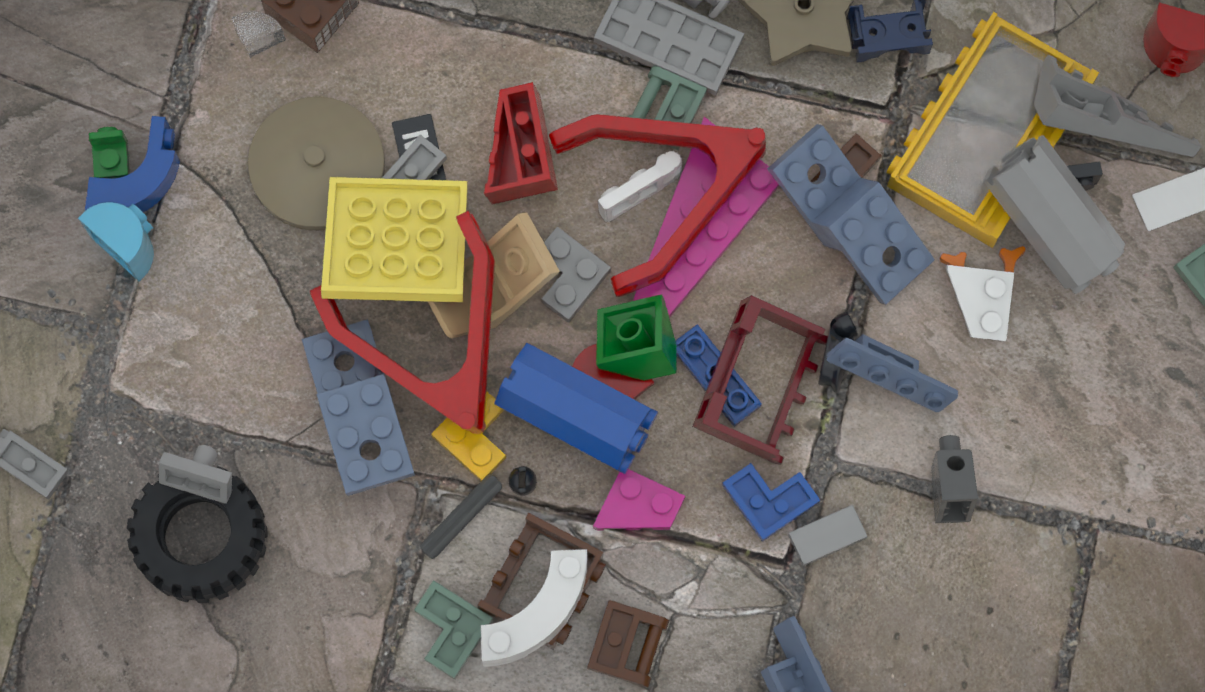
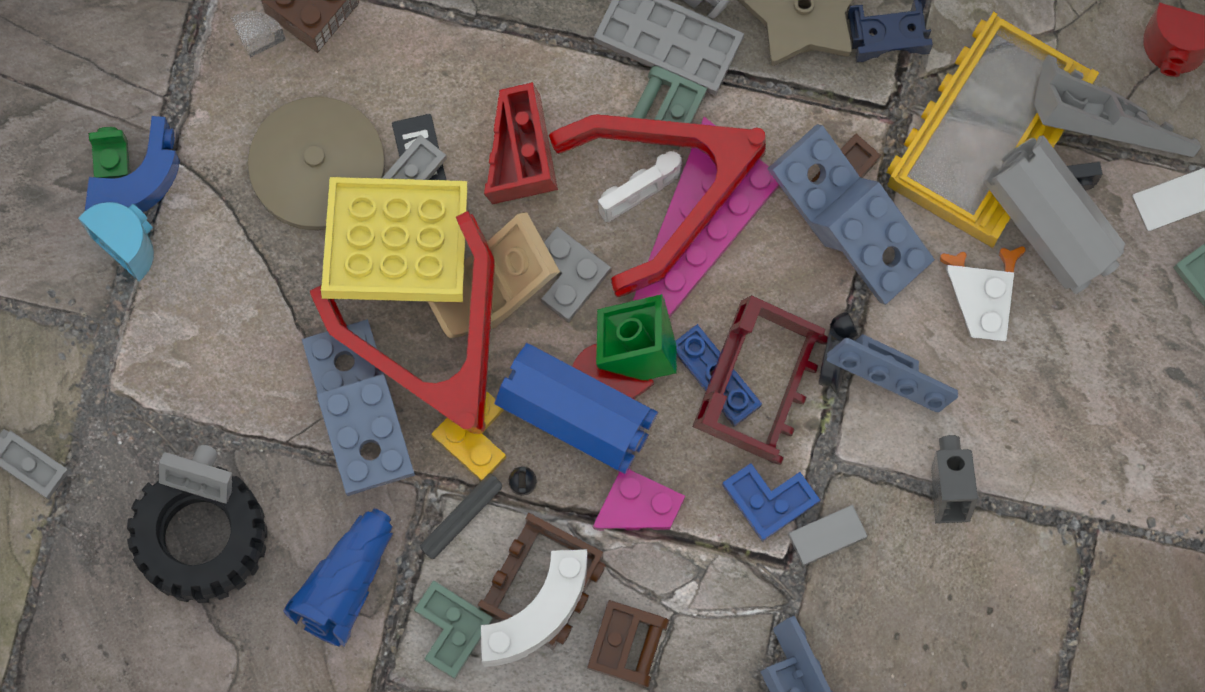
(340, 583): none -> blue cone

